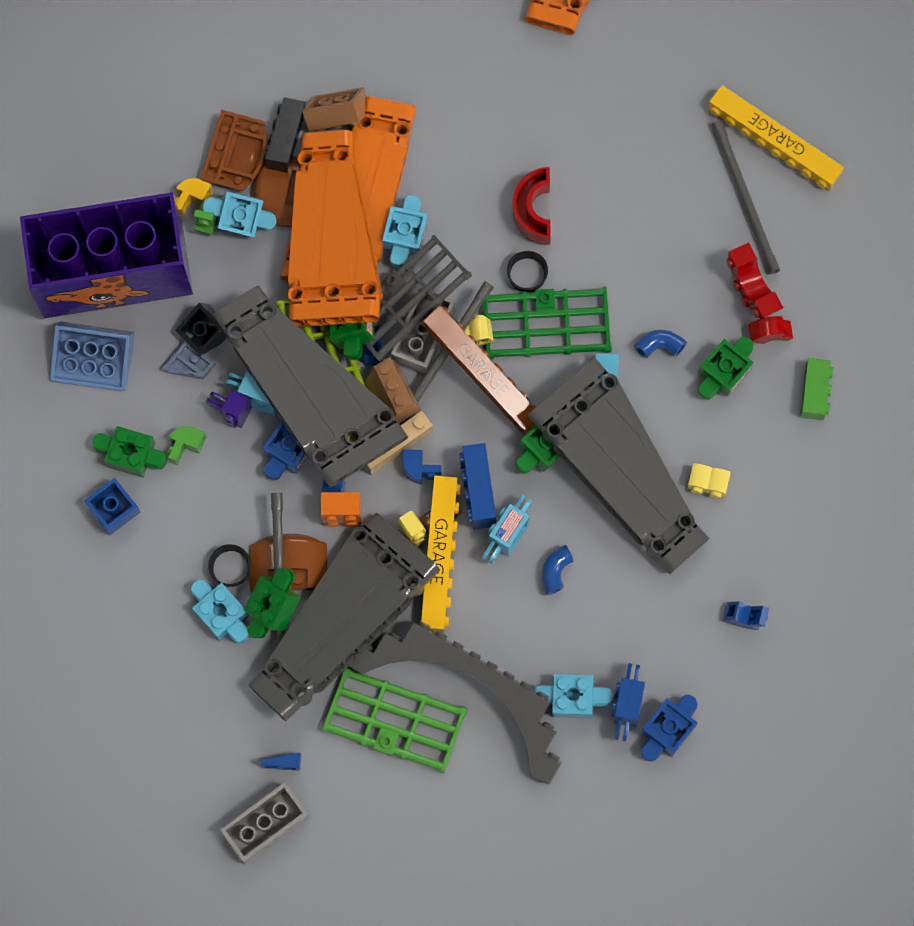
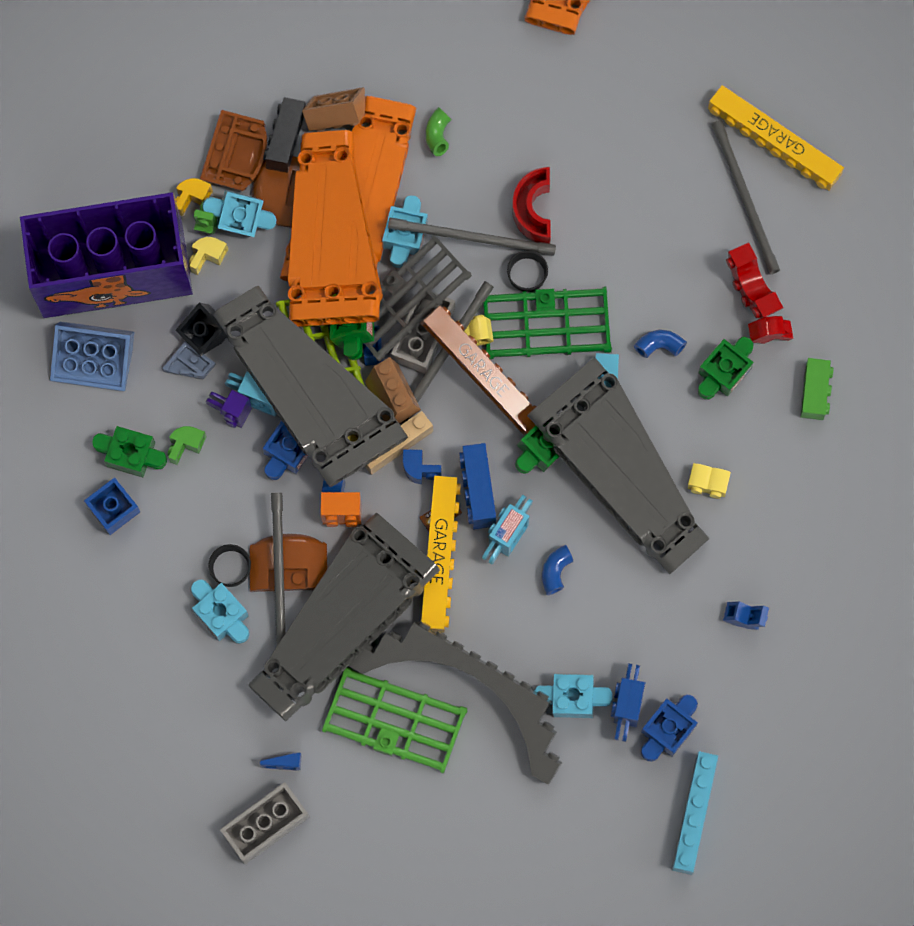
(209, 249): none -> light yellow brick
(279, 609): green brick -> none
(404, 225): none -> dark grey piece
(412, 528): light yellow brick -> none
(434, 132): none -> bright green cylinder
(695, 813): none -> medium azure brick

